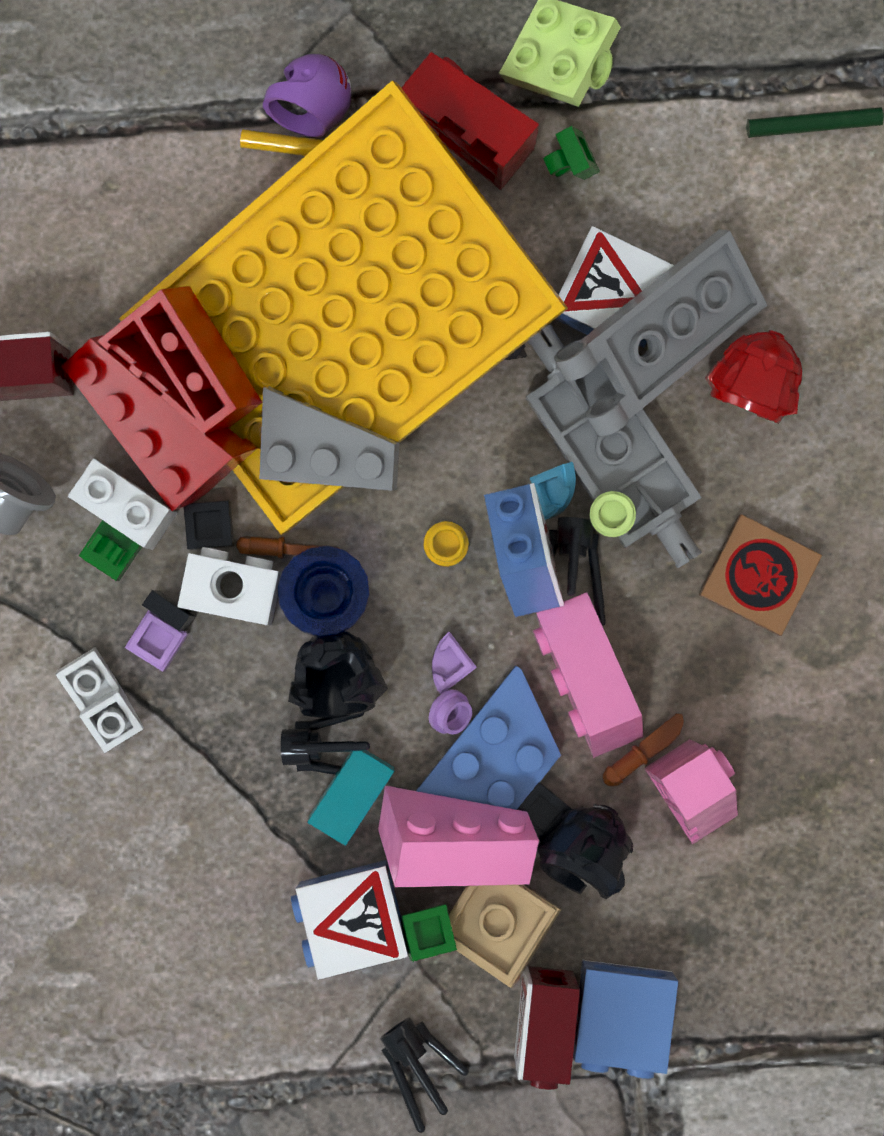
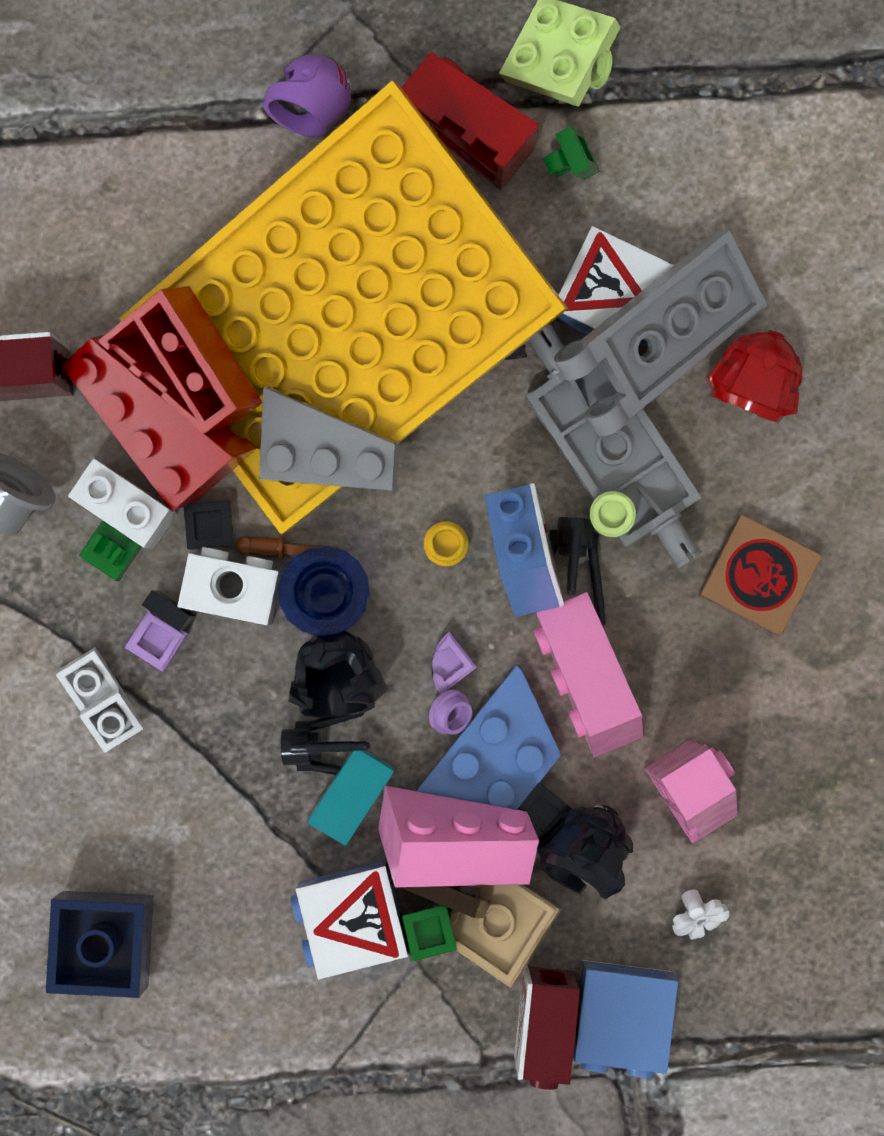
(99, 944): none -> dark blue brick
(277, 142): yellow bar -> none
(404, 1045): black plant -> none
(459, 898): none -> dark brown plate
(555, 489): medium azure tile -> none
(648, 748): dark orange piece -> none
(699, 915): none -> white plant
(815, 122): dark green bar -> none

